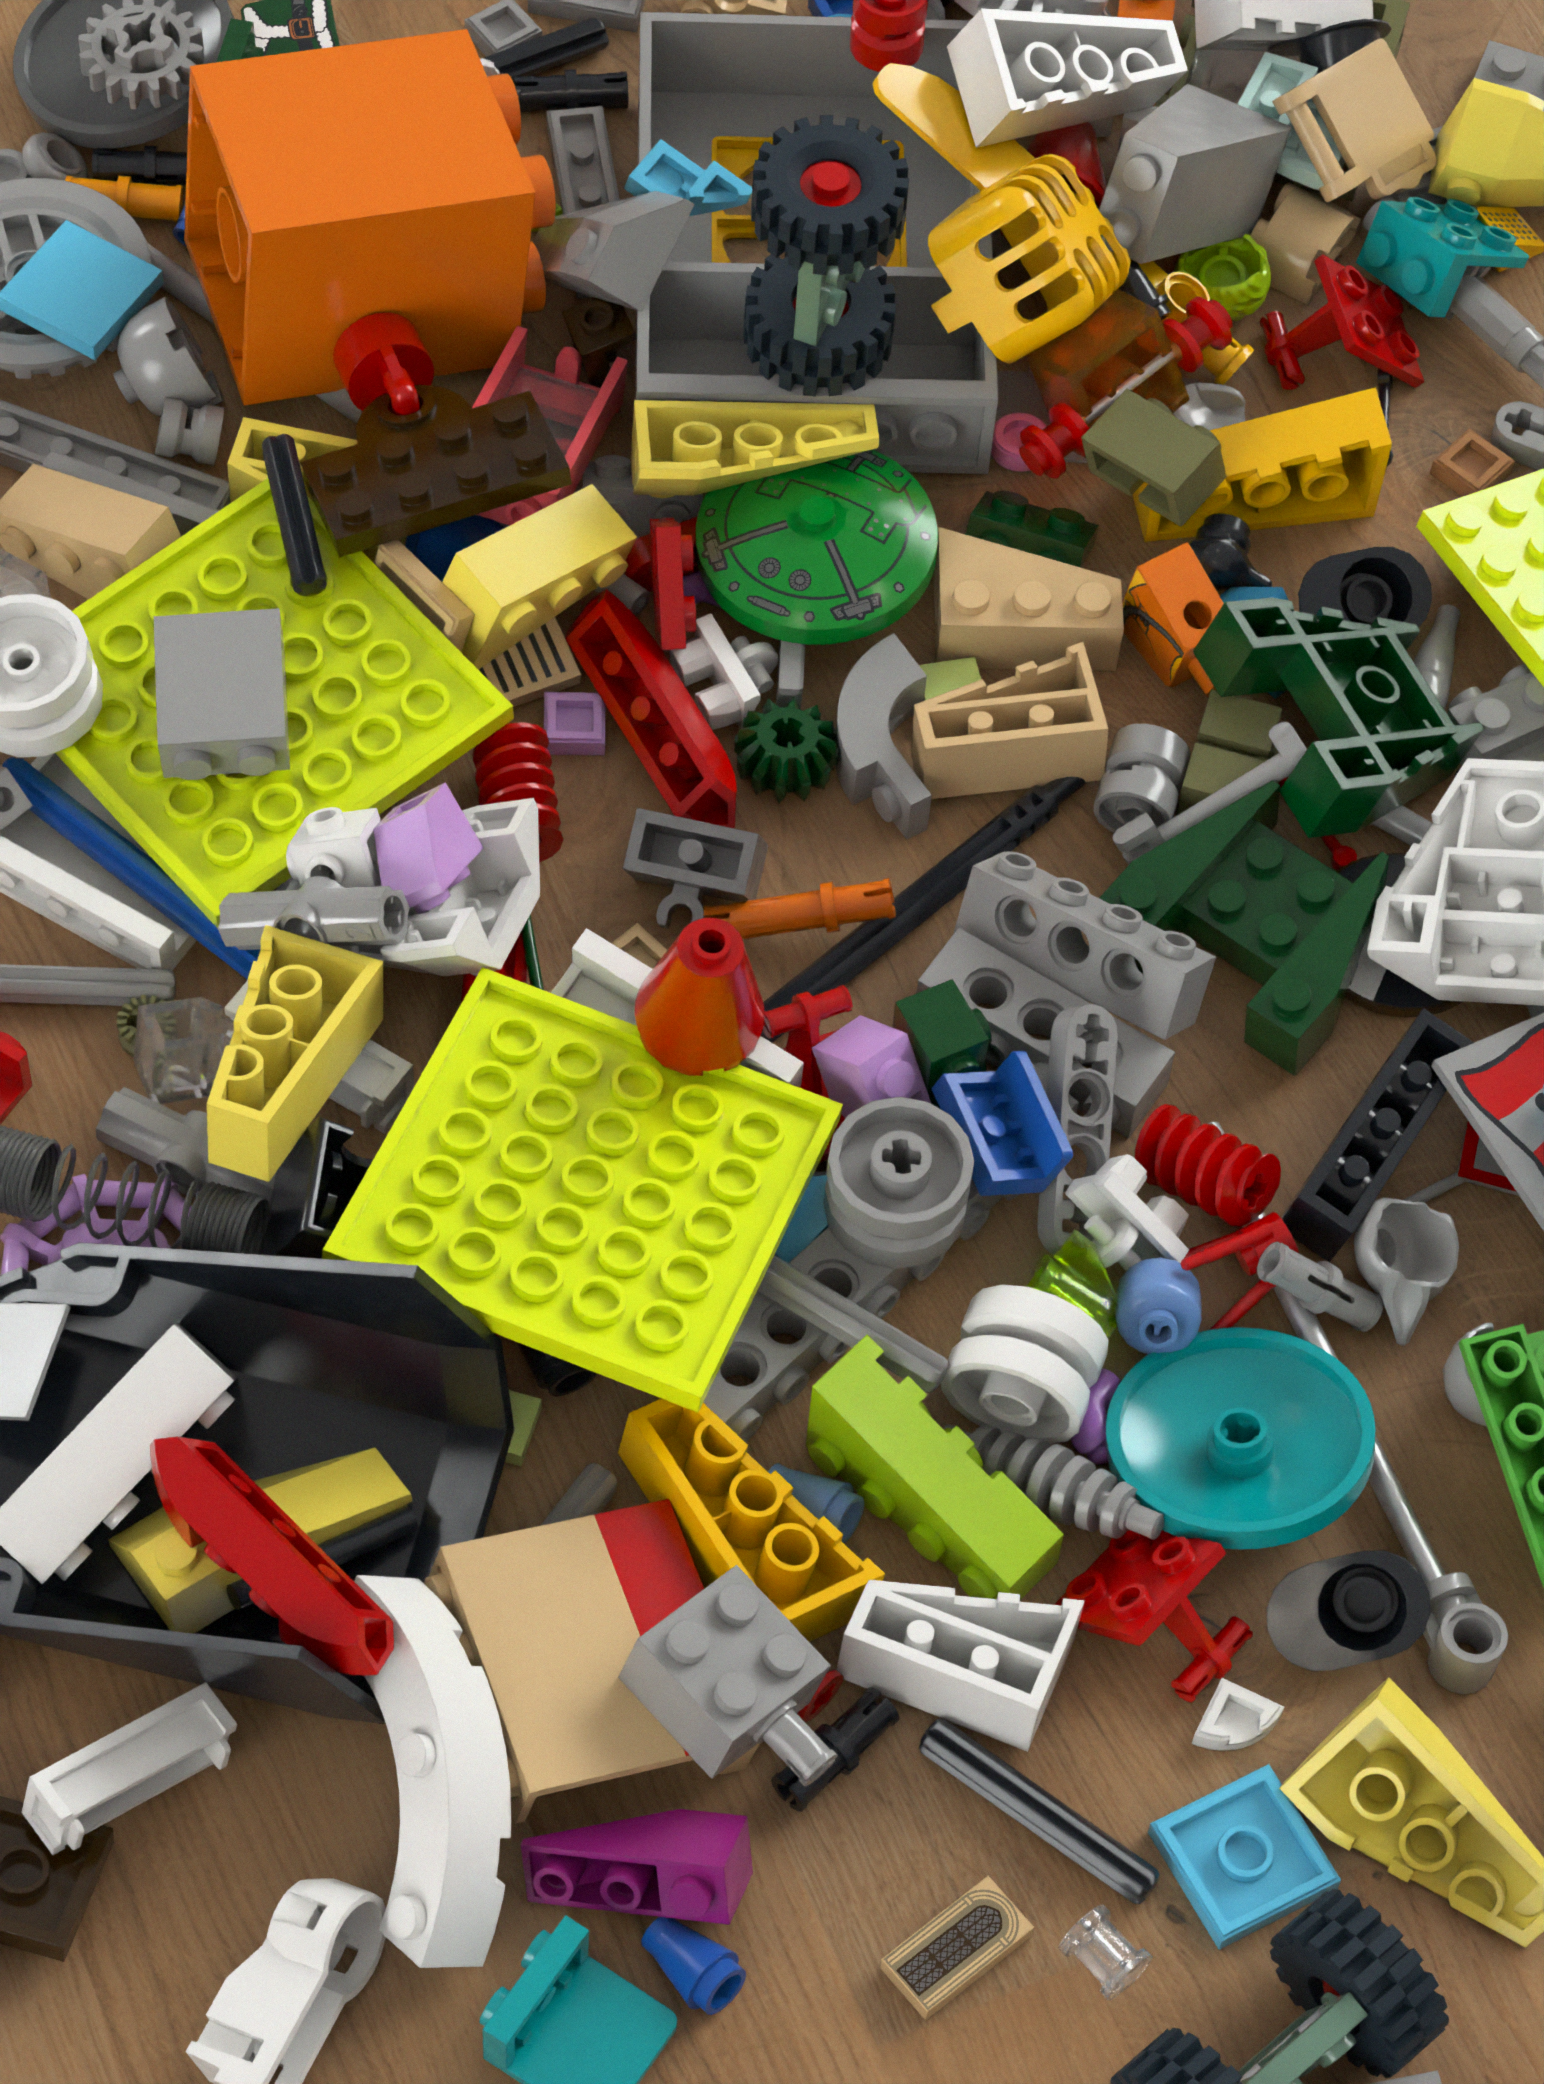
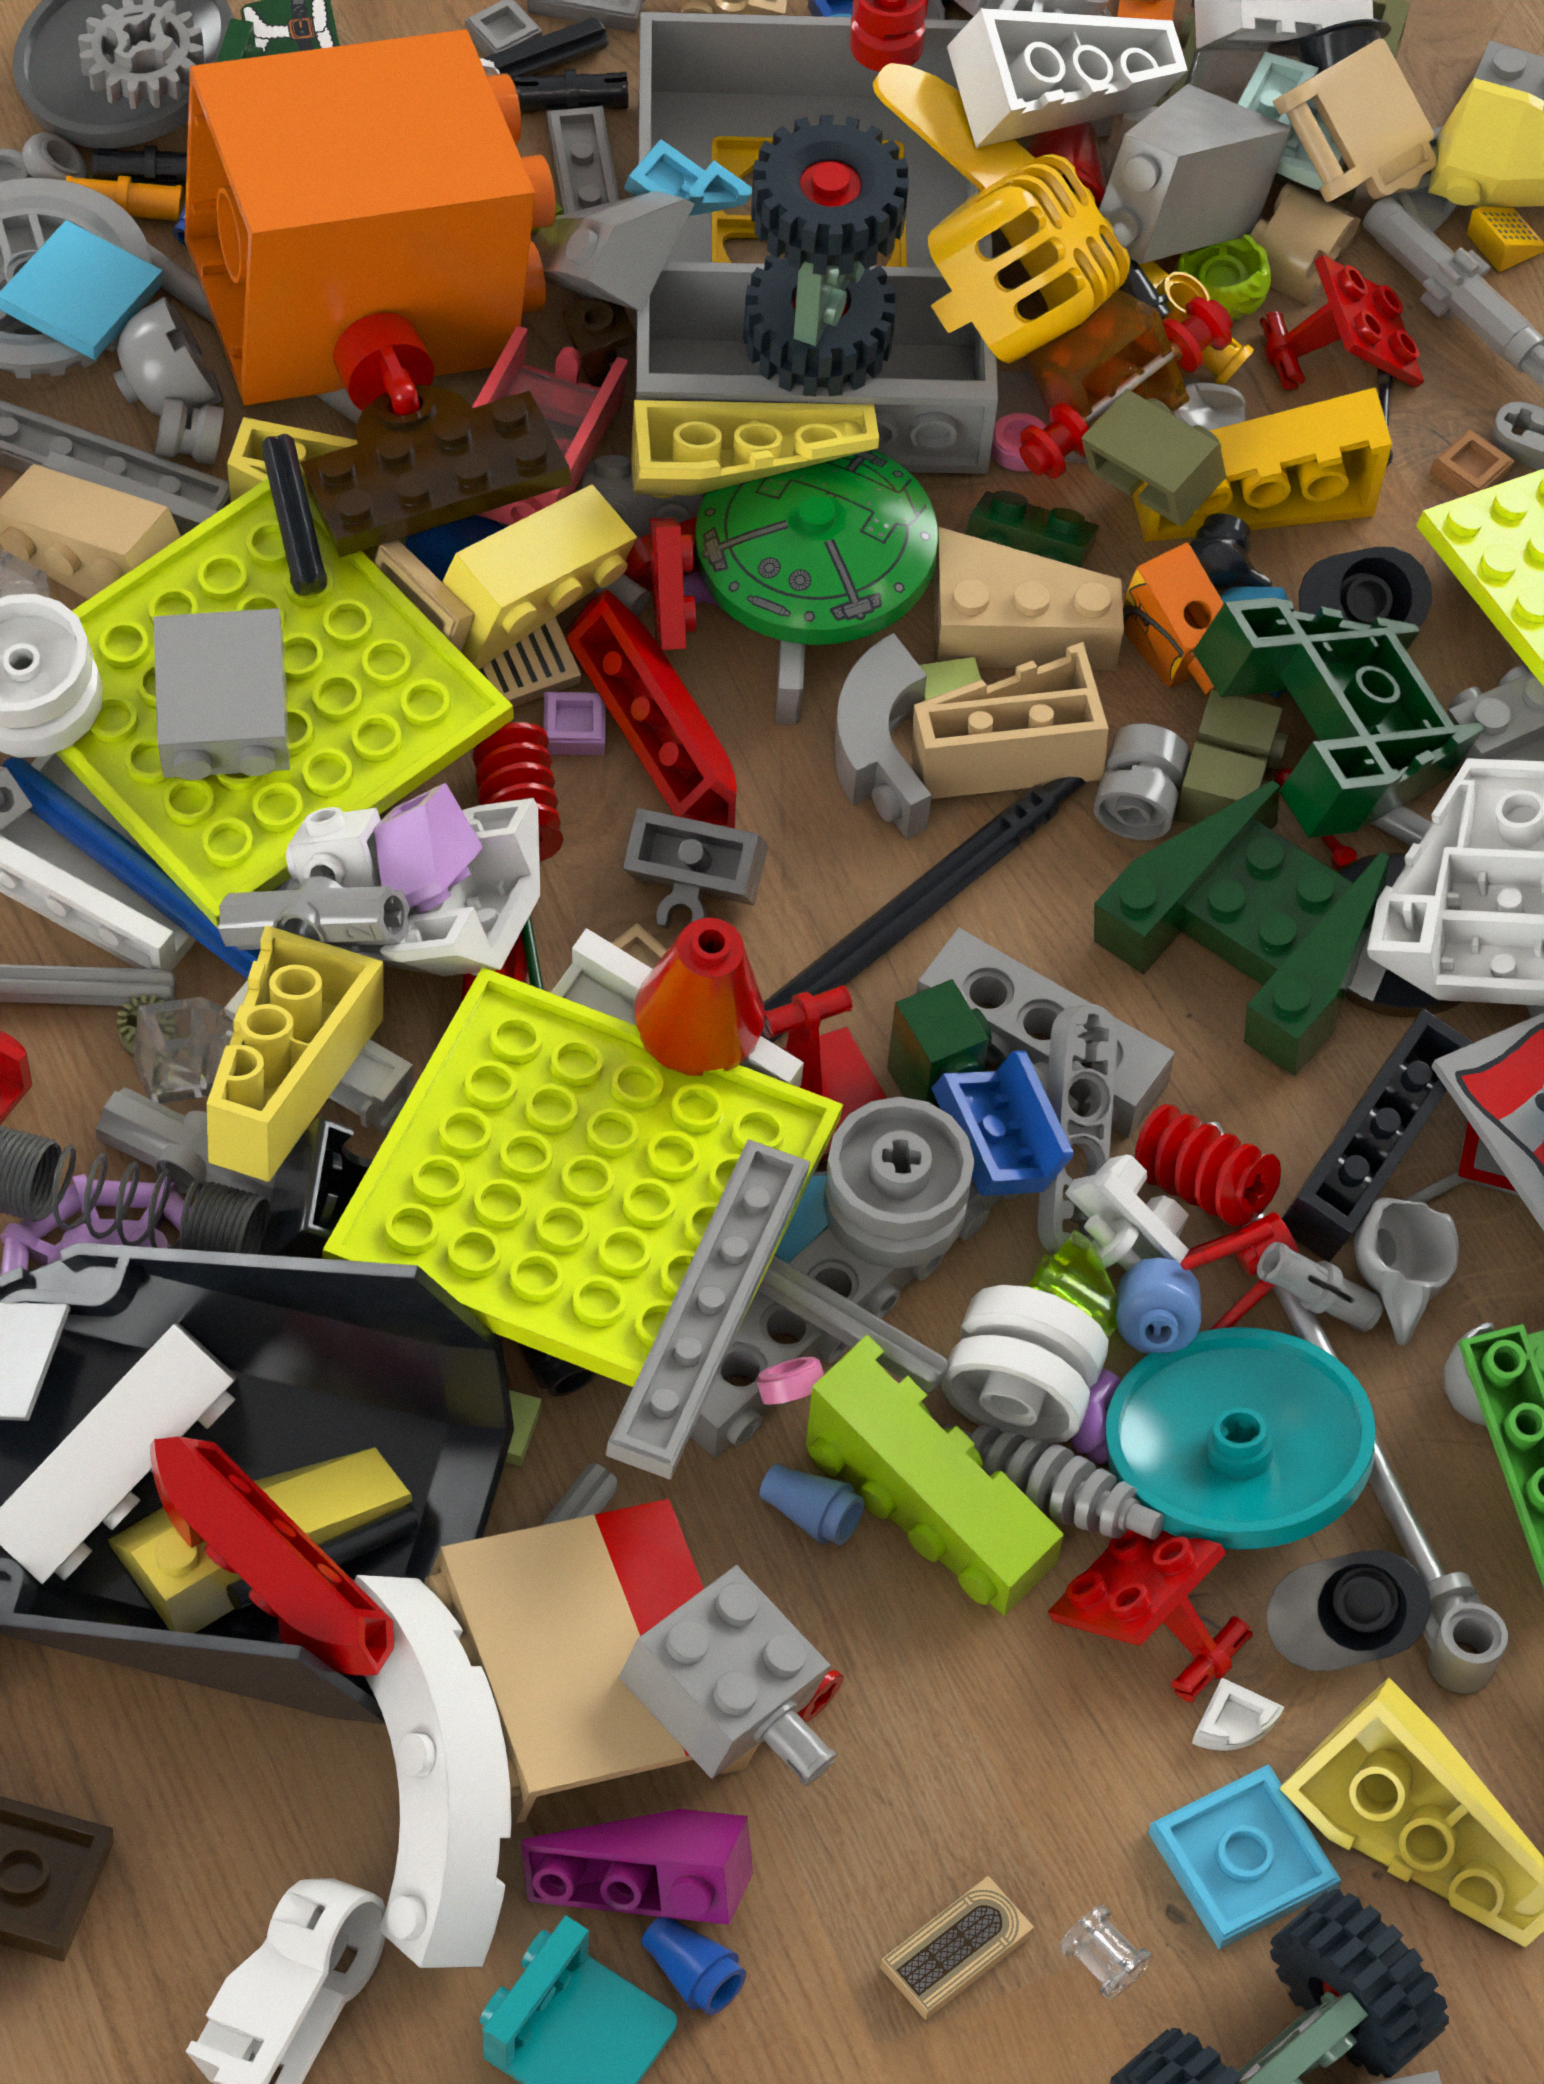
(128, 1768): white container -> none
(707, 1310): none -> light grey tile
(735, 670): white hips -> none
(744, 1516): yellow wedge -> none
(786, 749): dark green gear -> none
(789, 1380): none -> bright pink tile
(808, 910): orange pin -> none
(848, 1738): black pin -> none
(868, 1064): lavender slope -> none
(961, 1655): white wedge -> none
(1039, 1811): axle -> none
(1105, 974): light grey brick -> none
(1141, 833): light grey hinge -> none
(1427, 247): teal bracket -> none
(1437, 653): light grey piece -> none

